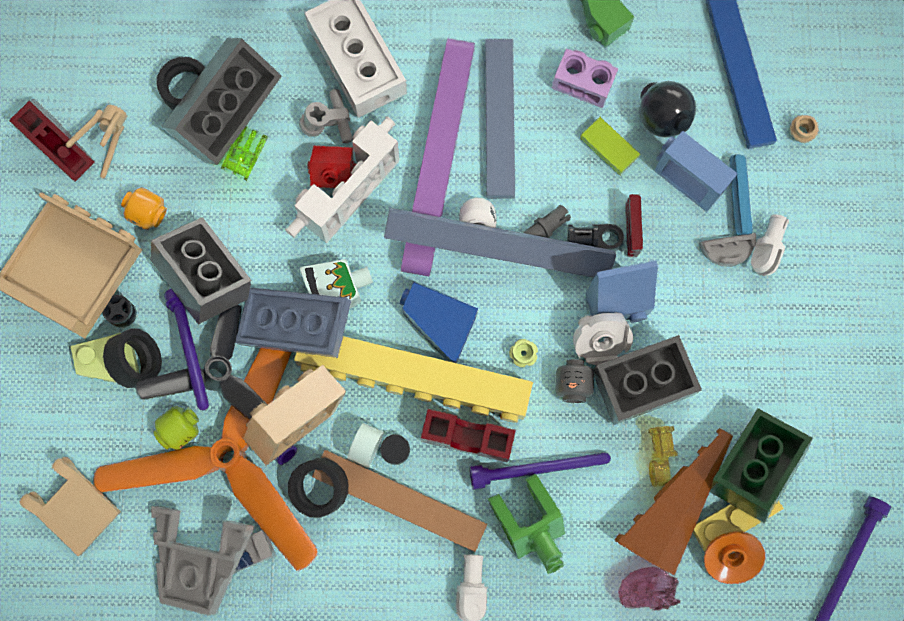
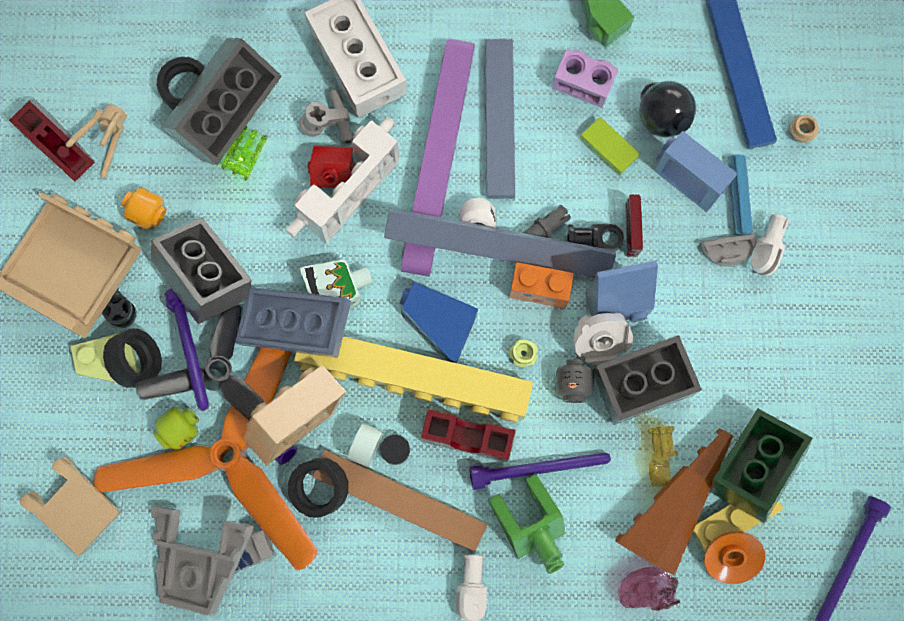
(541, 285): none -> orange brick

